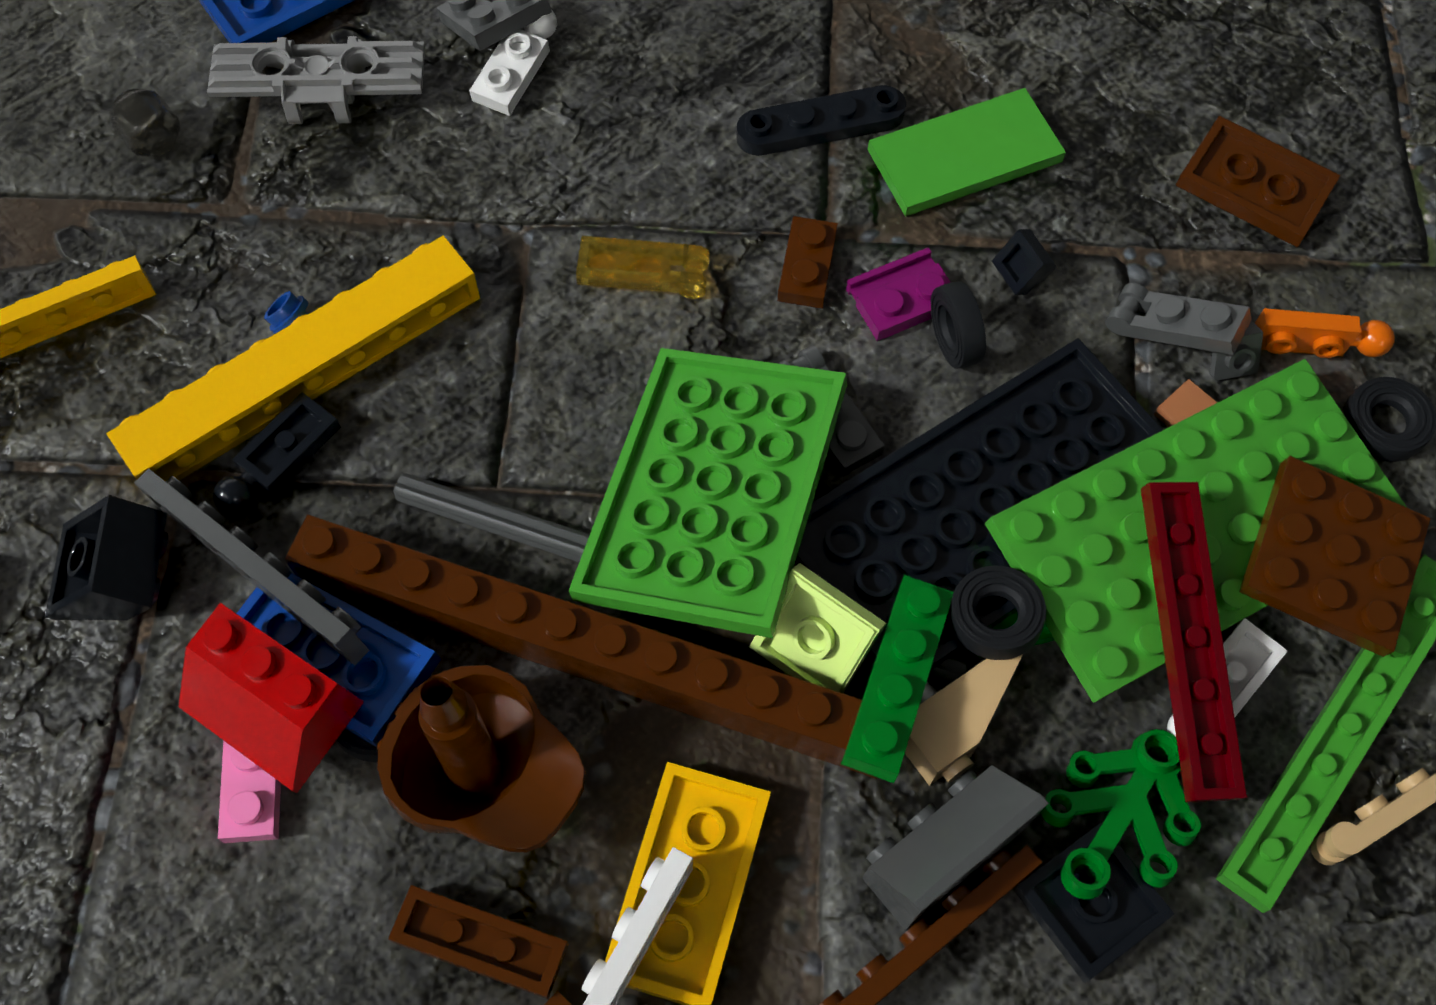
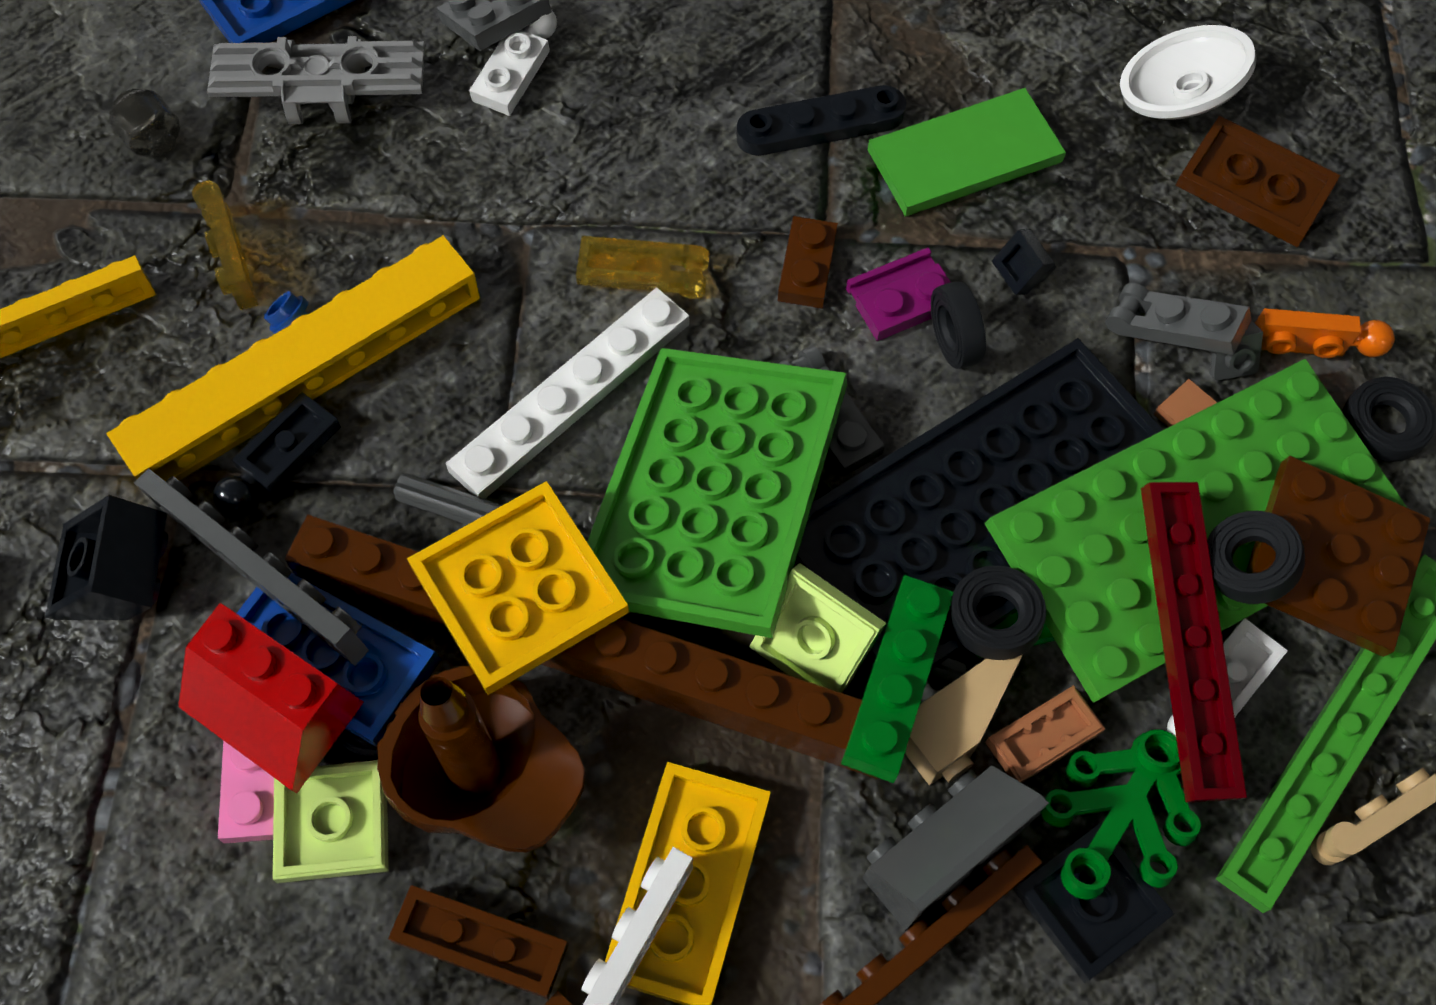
(225, 243): none -> clear yellow plate
(331, 824): none -> yellowish green plate
(518, 587): none -> yellow plate
(567, 394): none -> white plate
(1045, 735): none -> nougat plate
(1188, 72): none -> white dish
(1264, 585): none -> black tyre

